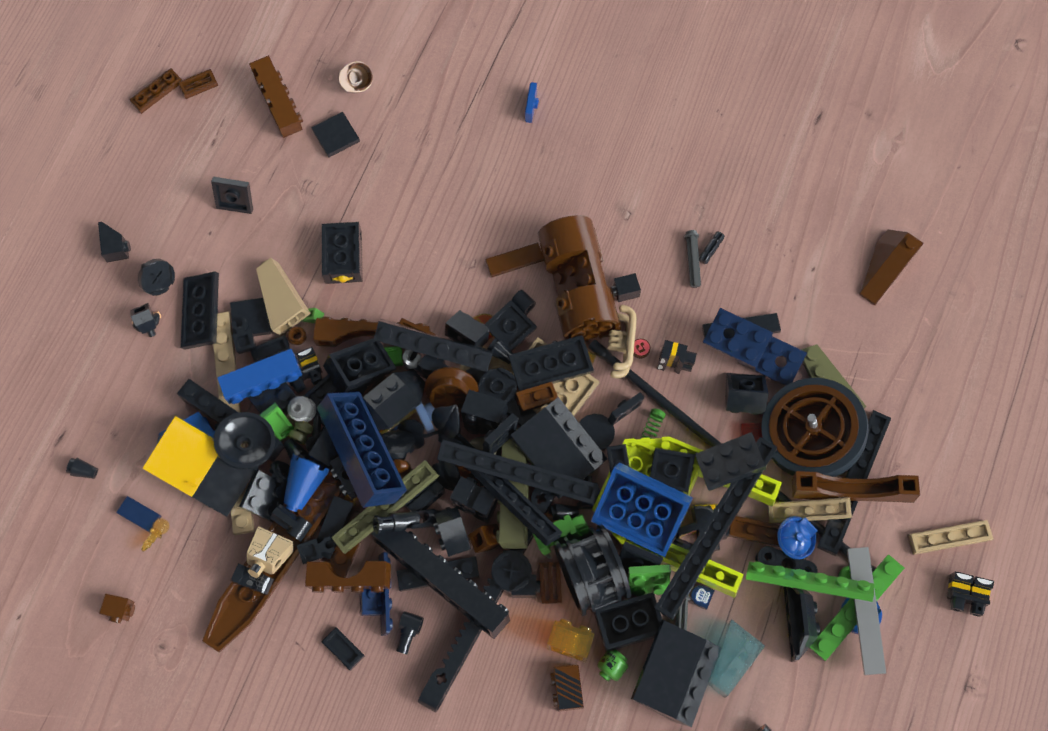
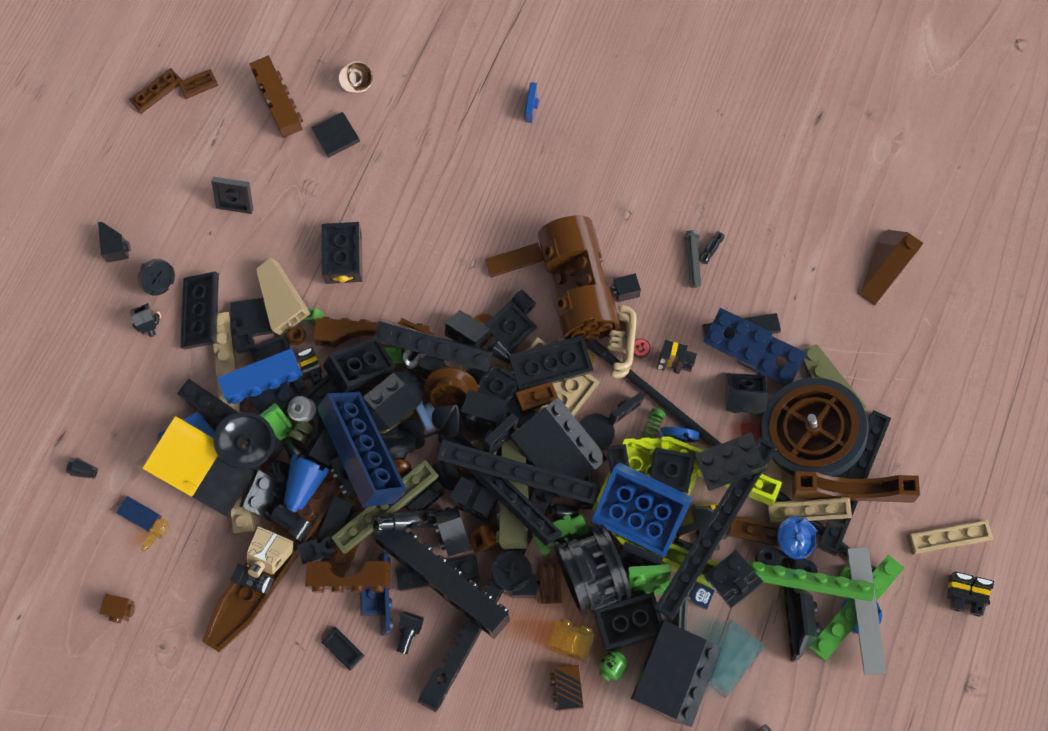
(680, 434): none -> blue tile
(733, 579): none -> black hinge

